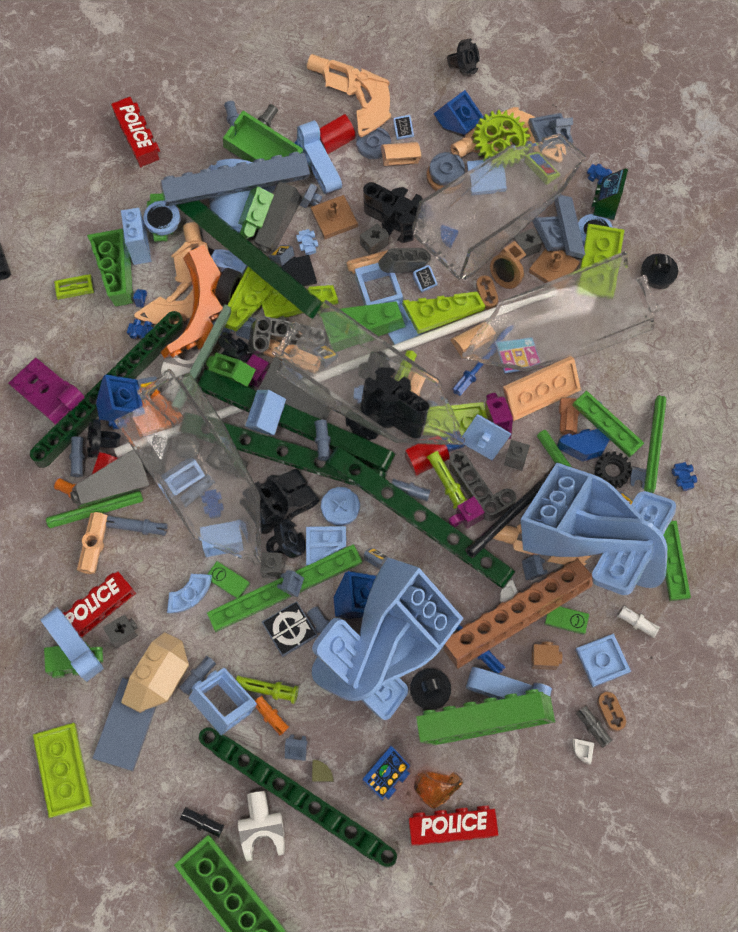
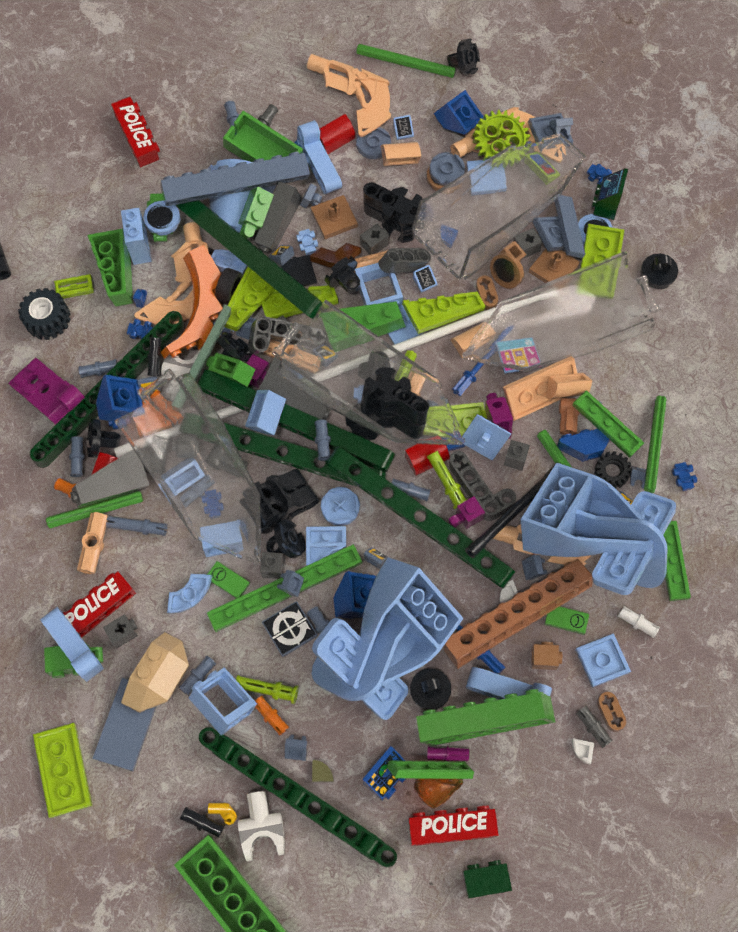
(44, 313): none -> black wheel
(97, 368): none -> sand blue pin
(154, 356): none -> black pin
(224, 810): none -> yellow arm
(330, 258): none -> reddish brown tile
(342, 273): none -> black tile
(406, 60): none -> bright green axle
(430, 769): none -> bright green tile
(447, 754): none -> magenta axle
(486, 880): none -> dark green brick
(567, 385): none -> light nougat brick

